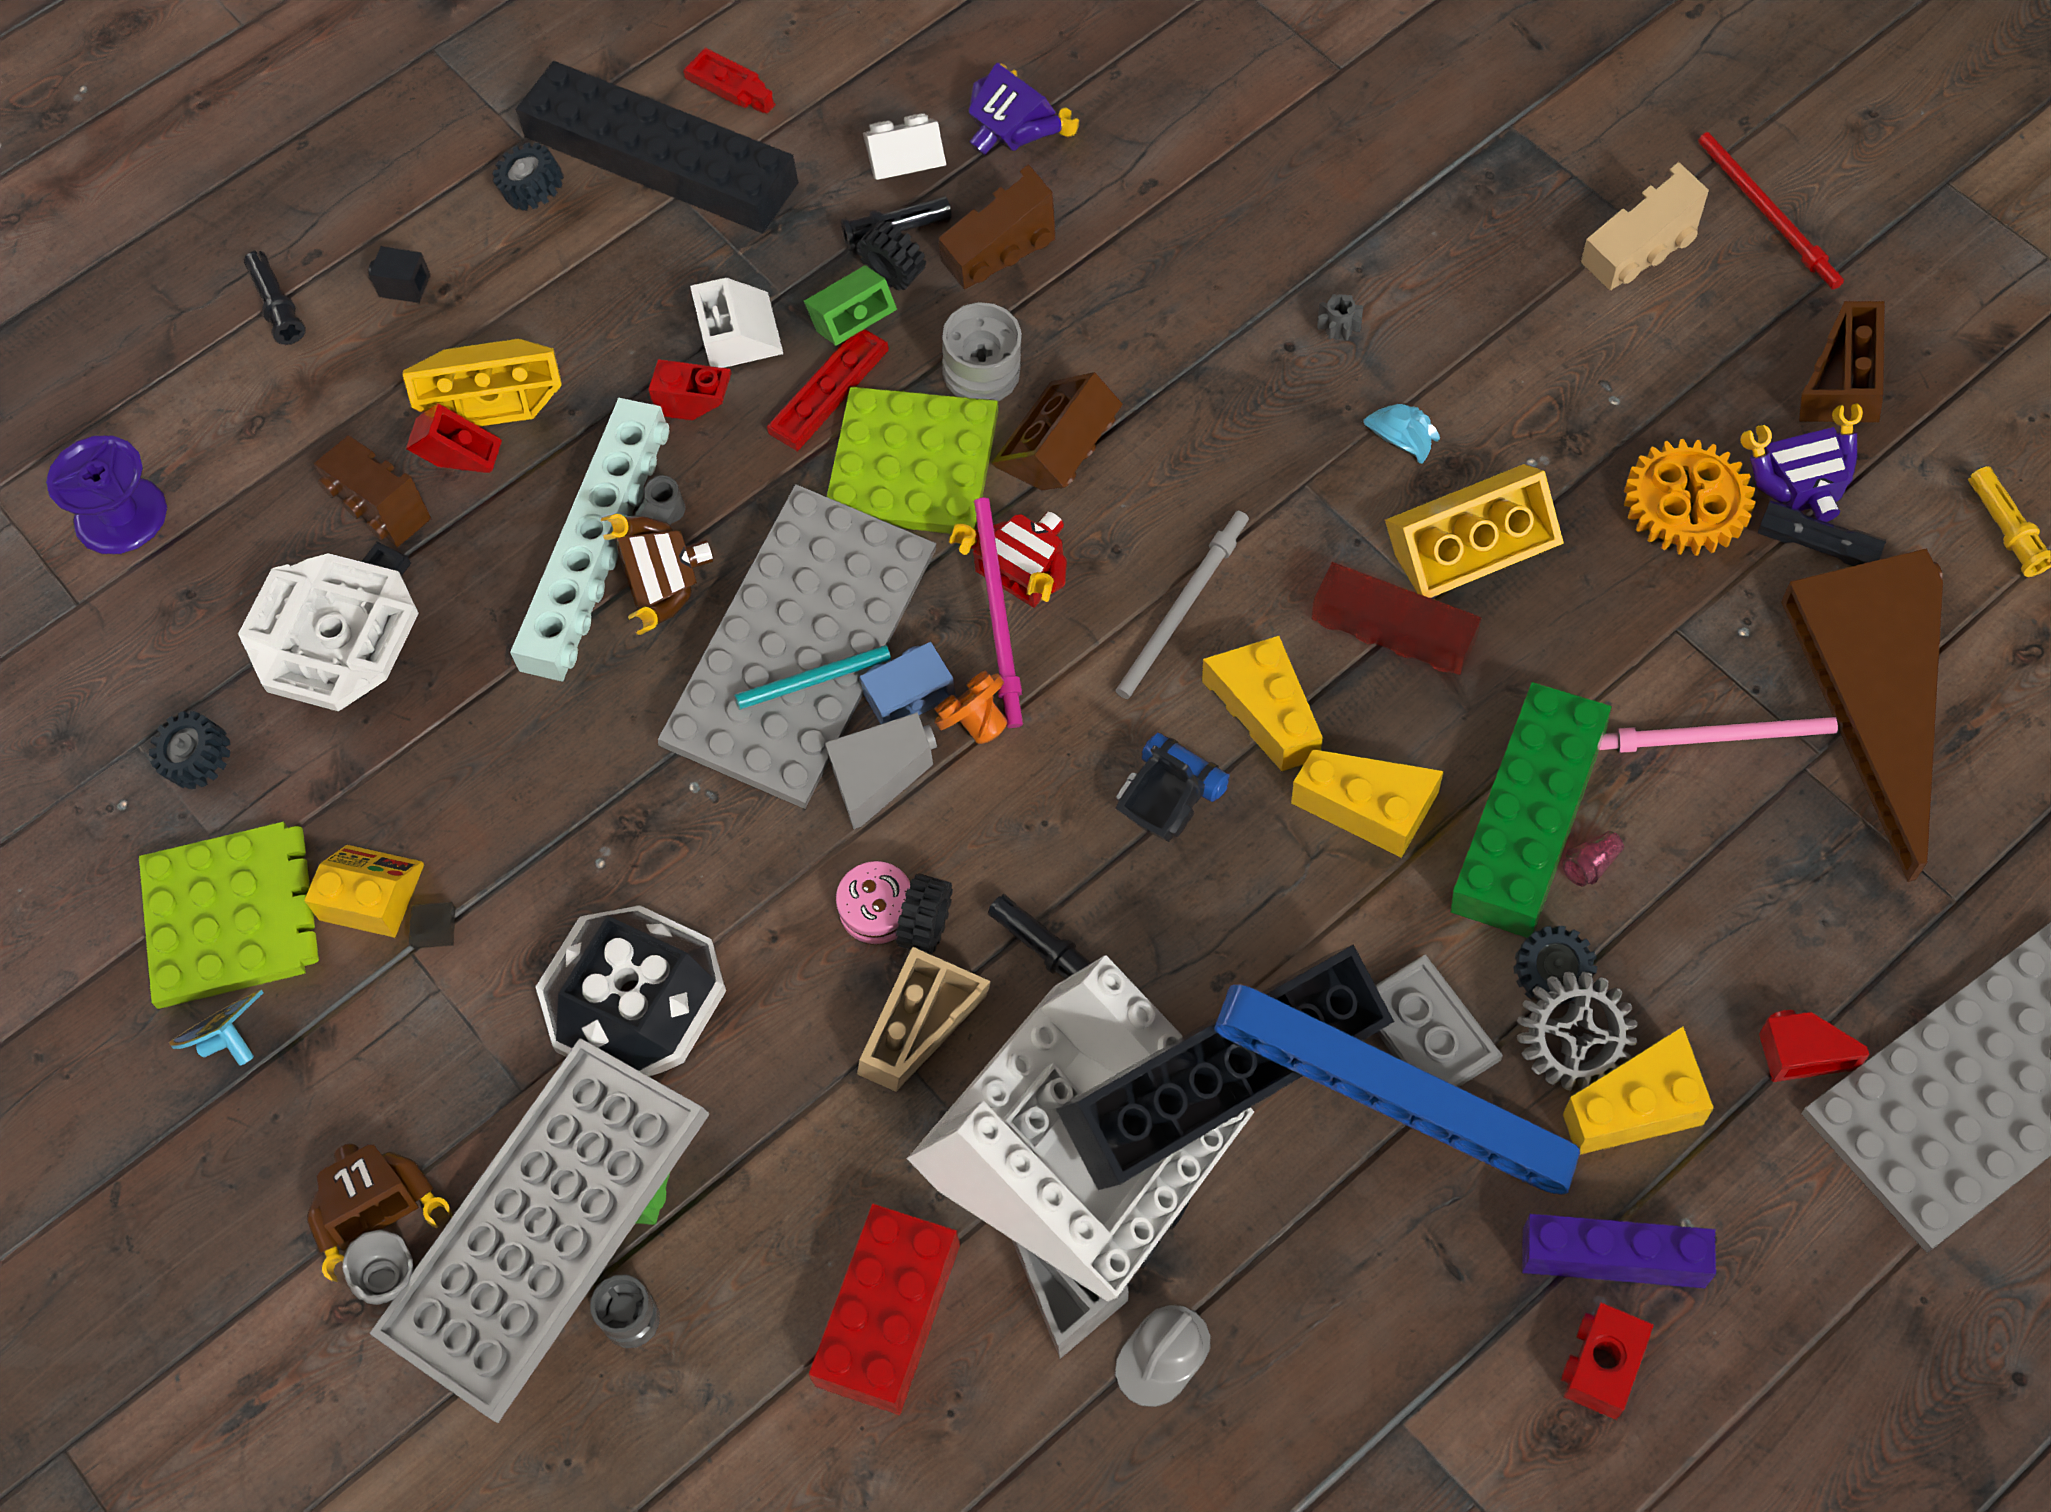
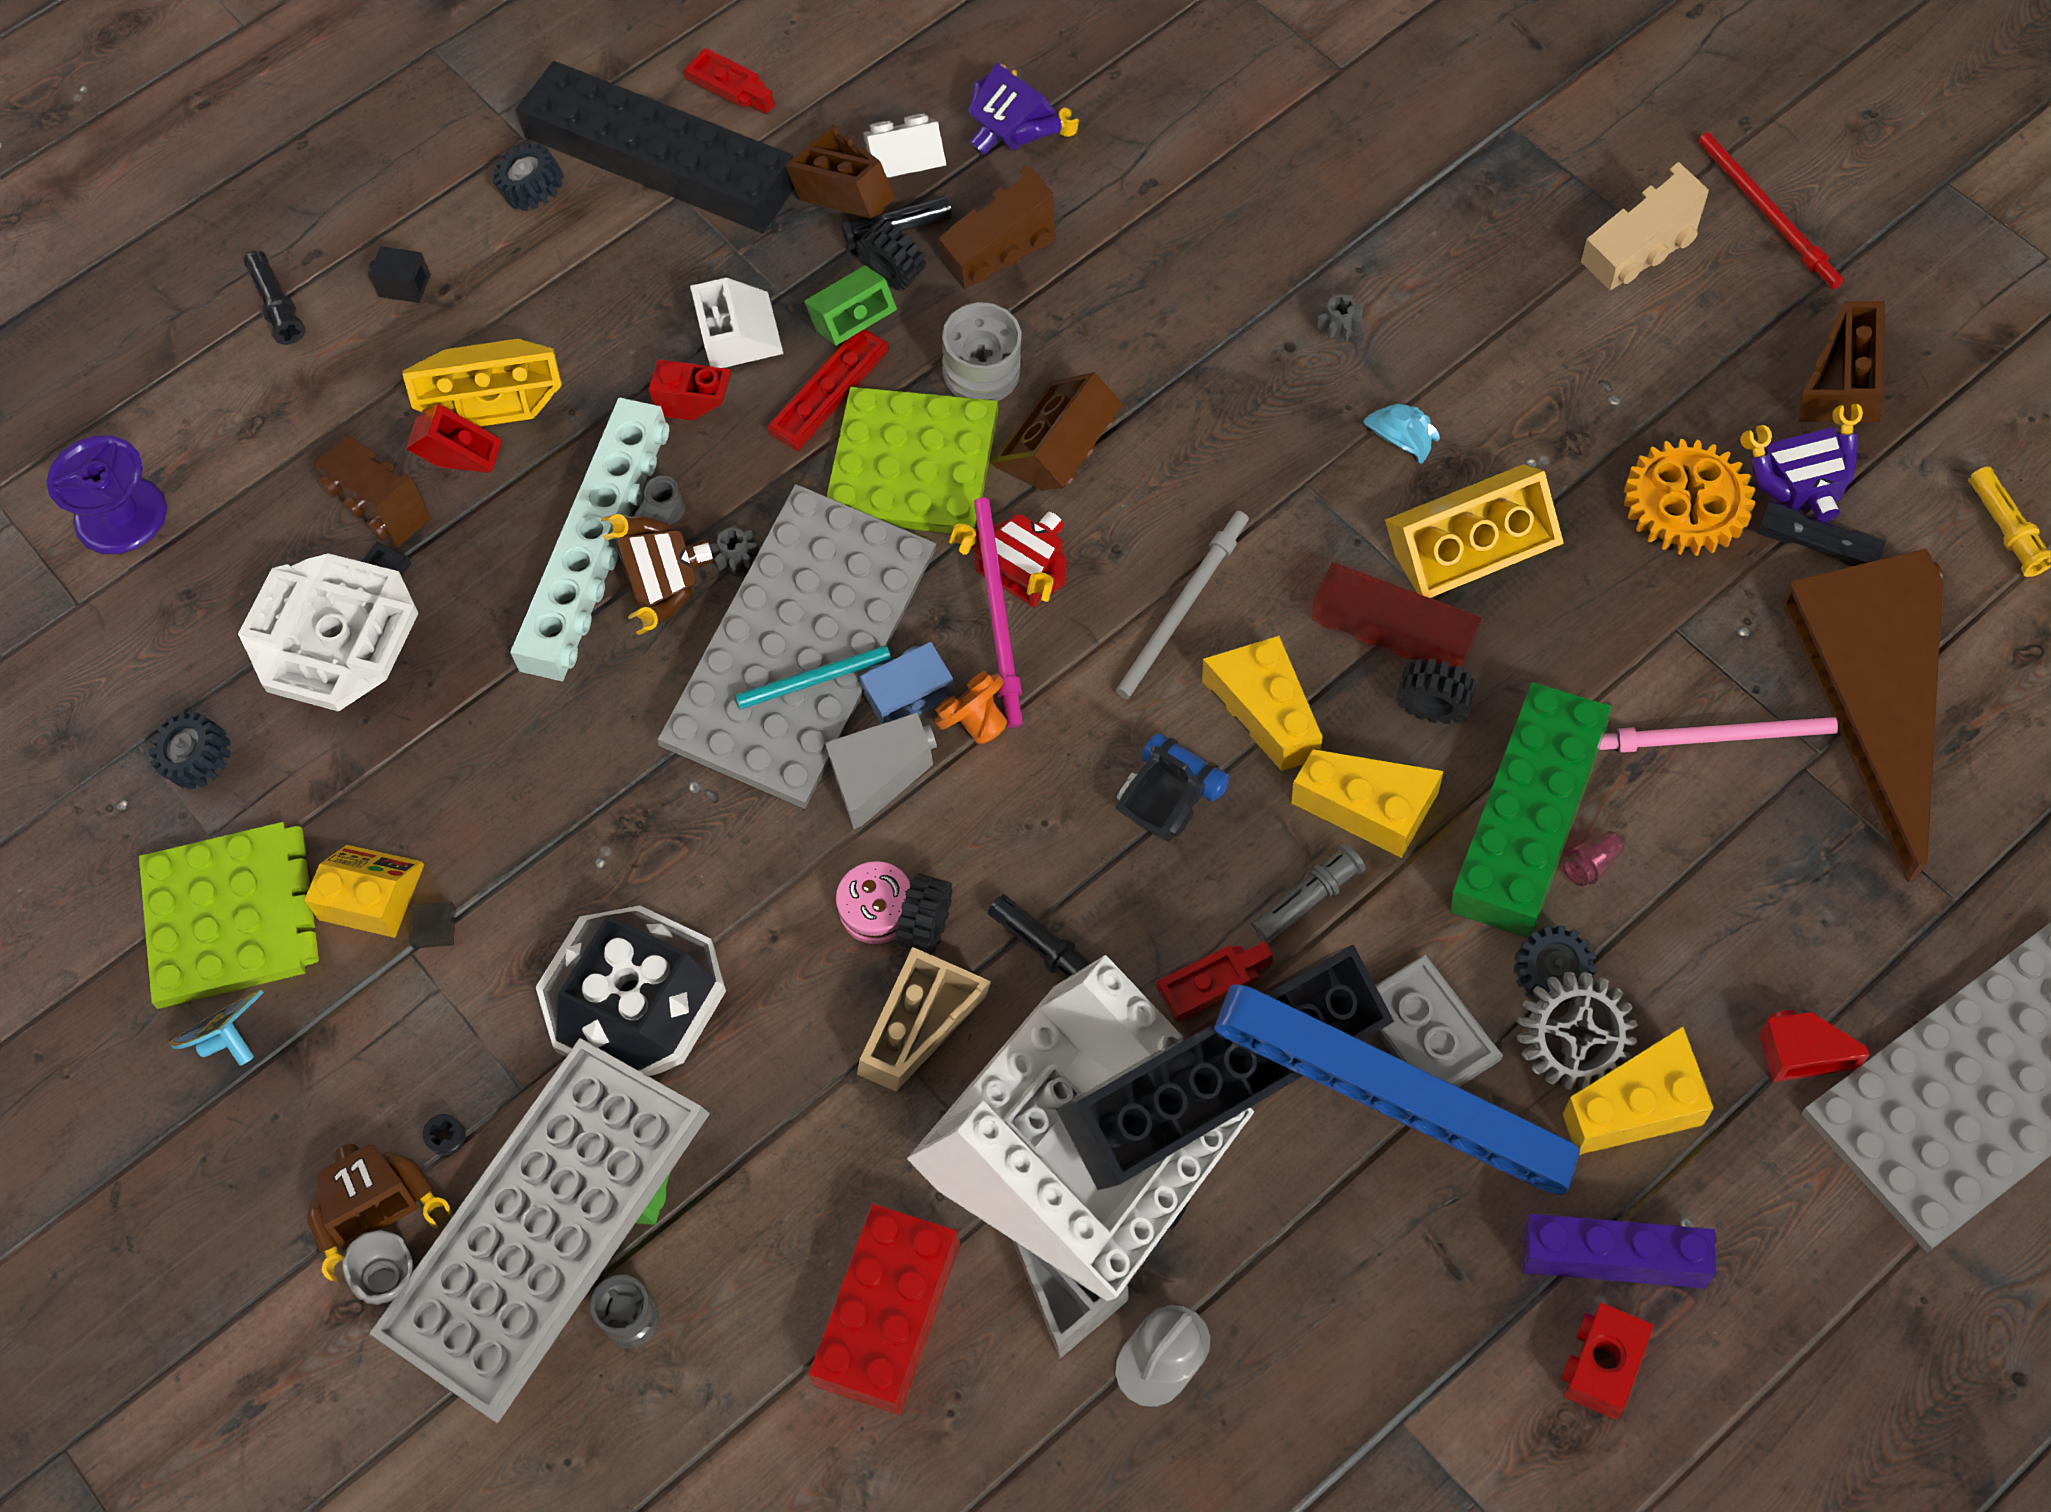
(442, 1122): none -> black bush
(734, 550): none -> dark grey gear
(840, 176): none -> reddish brown wedge
(1210, 978): none -> red hinge
(1322, 882): none -> dark grey pin
(1436, 691): none -> black tyre

